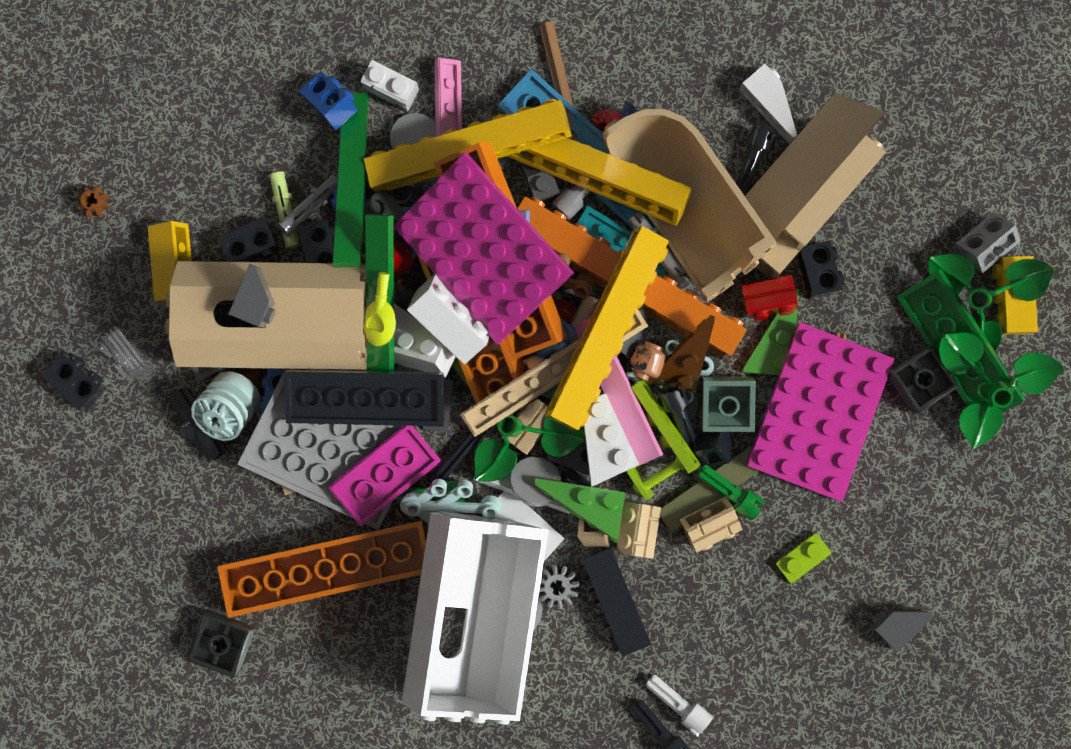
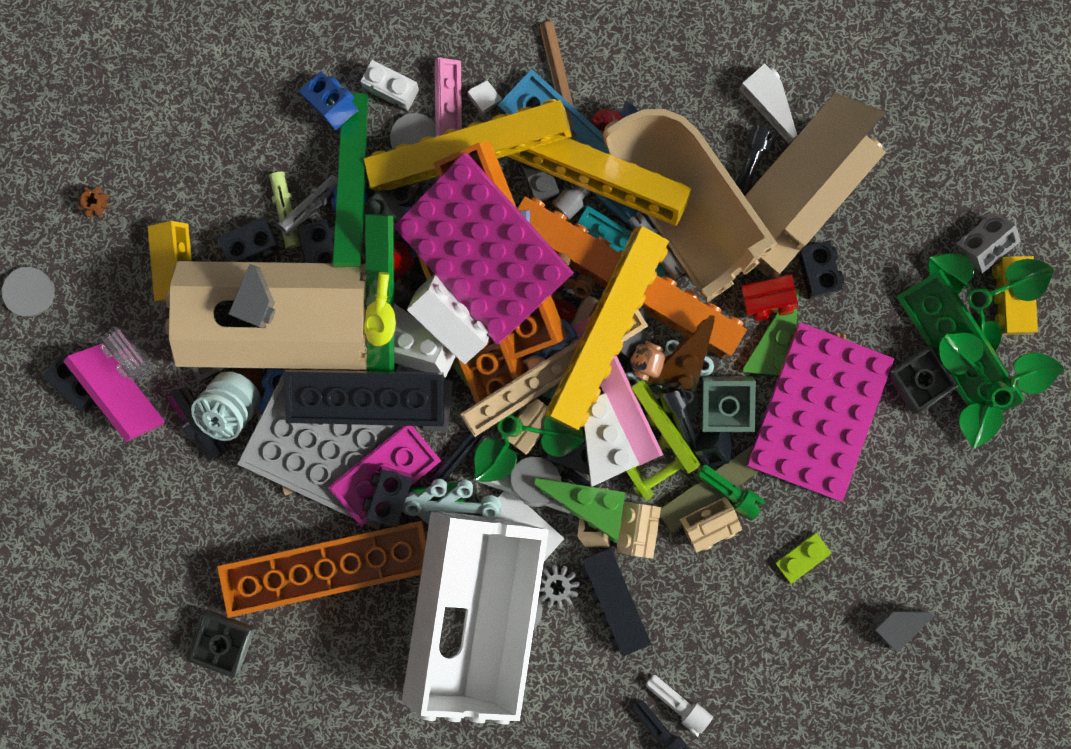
(28, 291): none -> light grey tile
(115, 395): none -> dark pink tile
(394, 497): none -> black brick
(484, 97): none -> white slope

